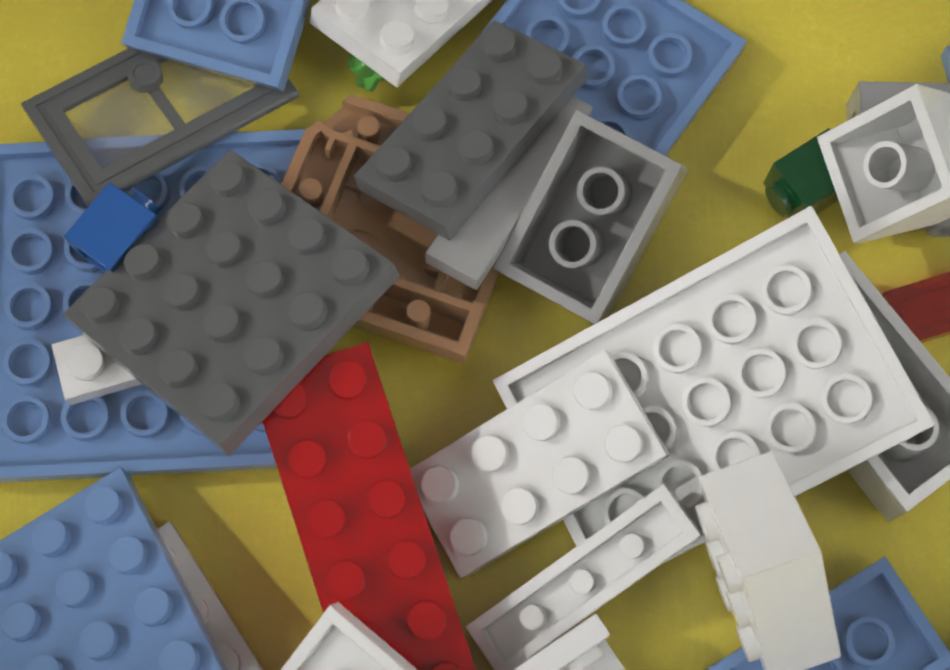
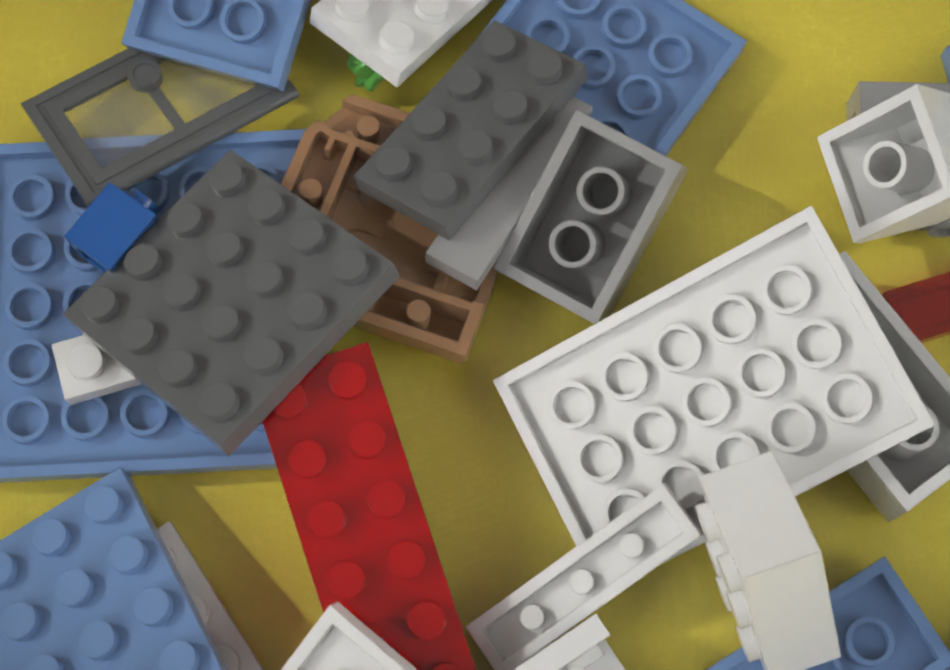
(536, 464): white plate -> none
(800, 181): dark green brick -> none

